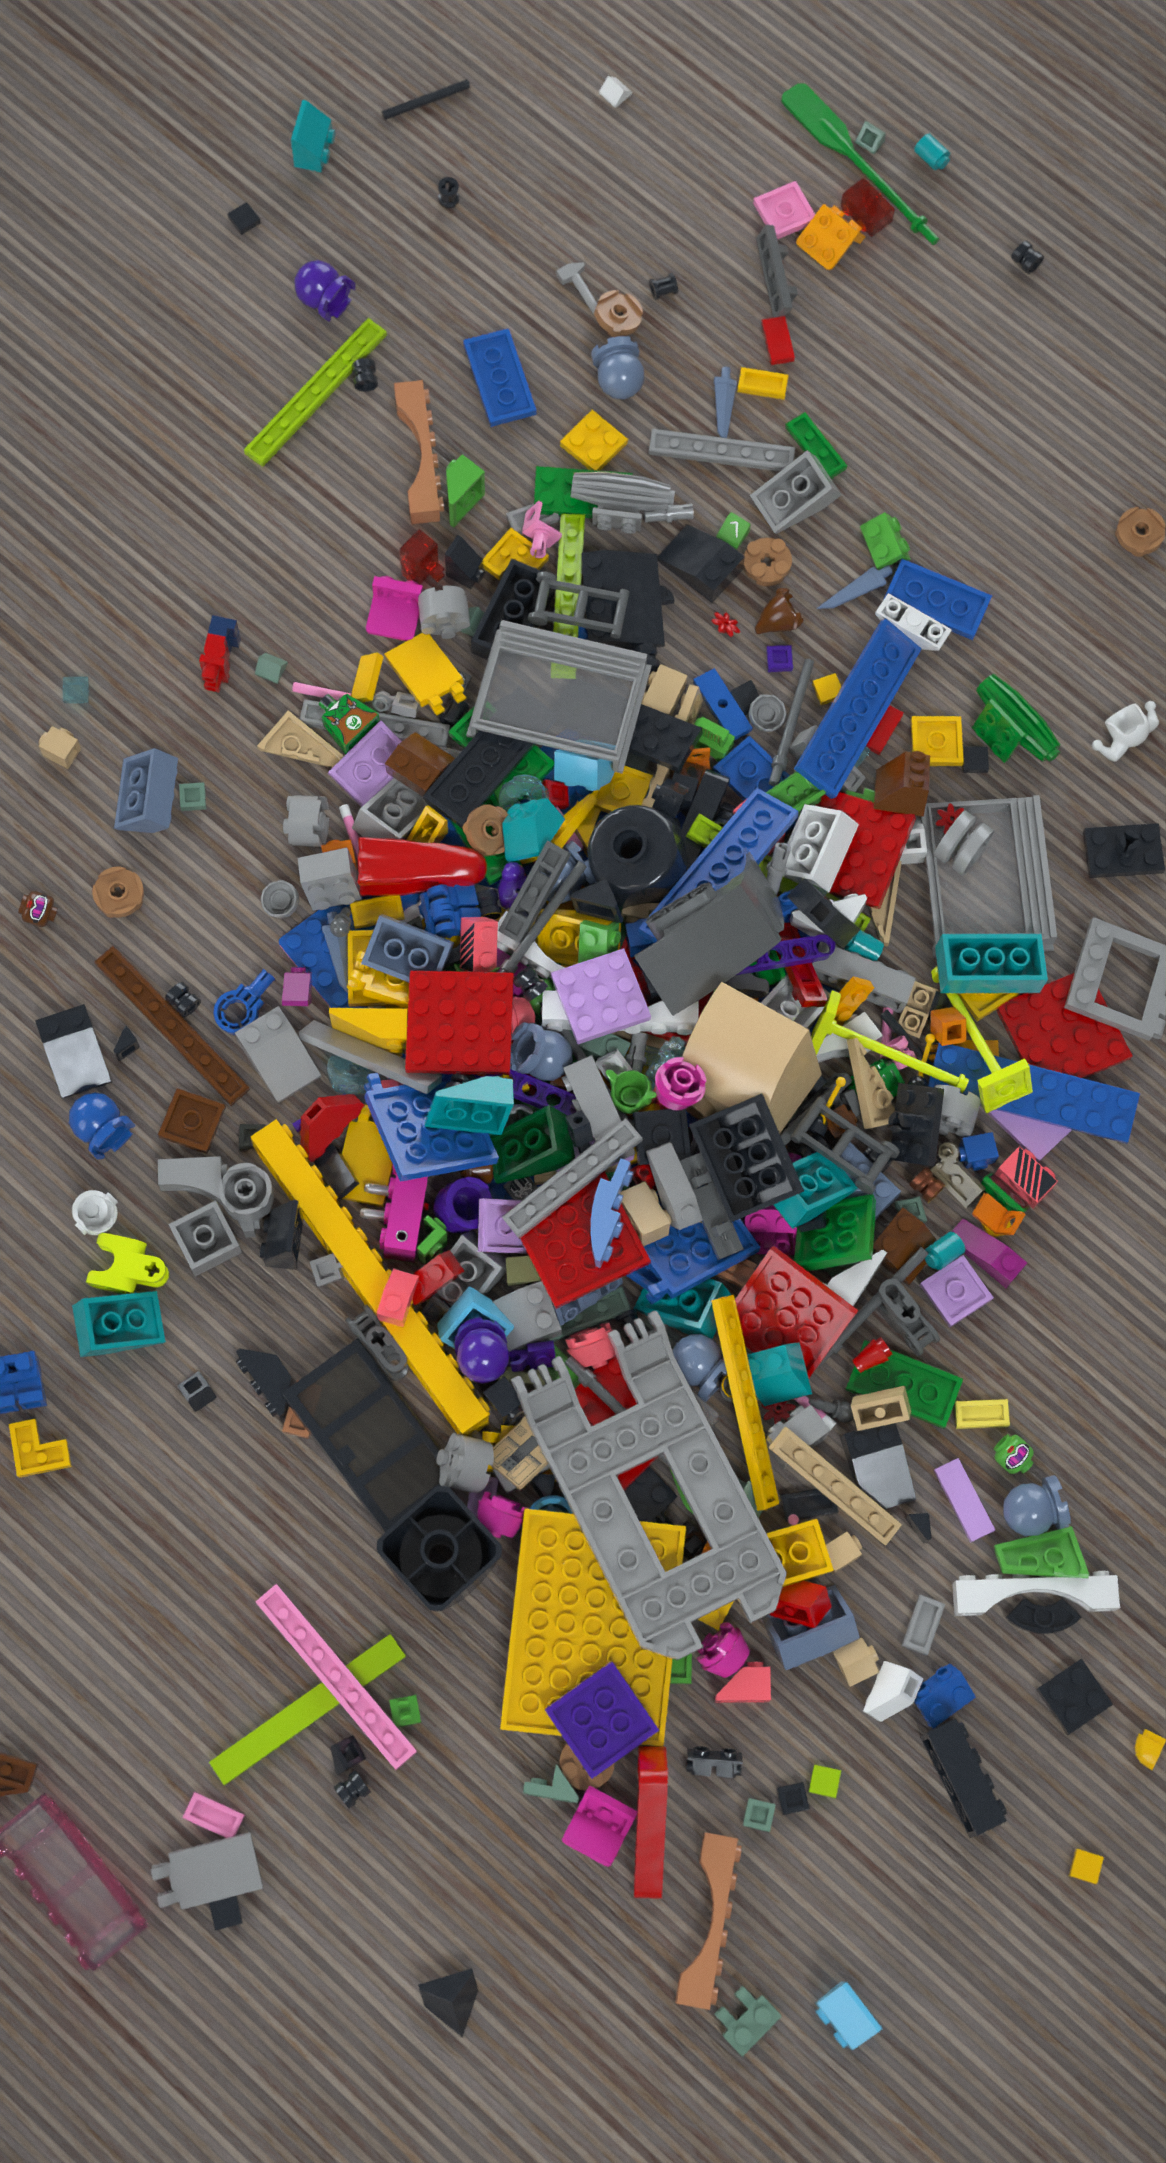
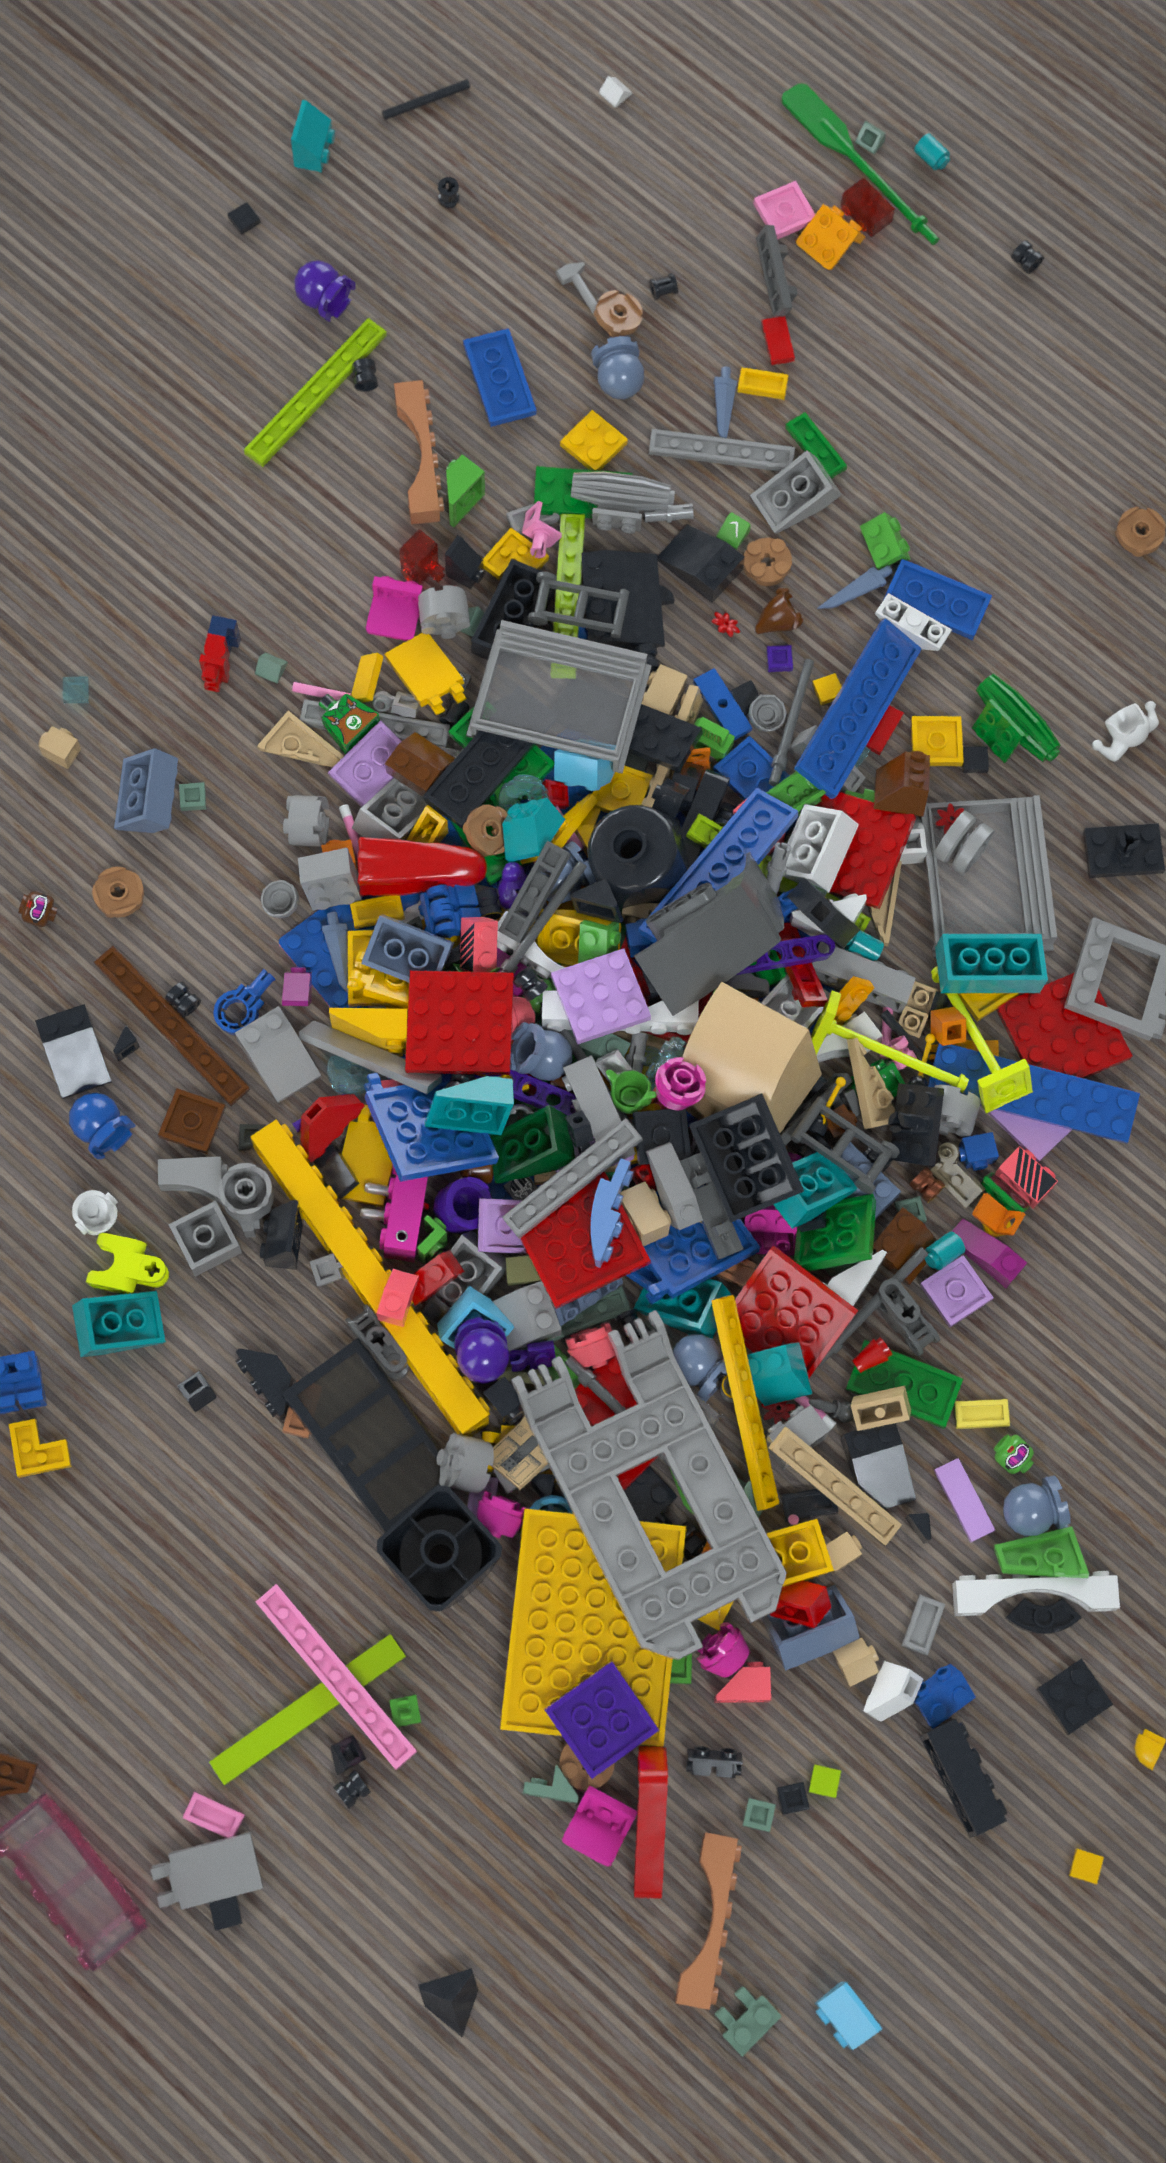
(341, 923): dark grey bar -> none

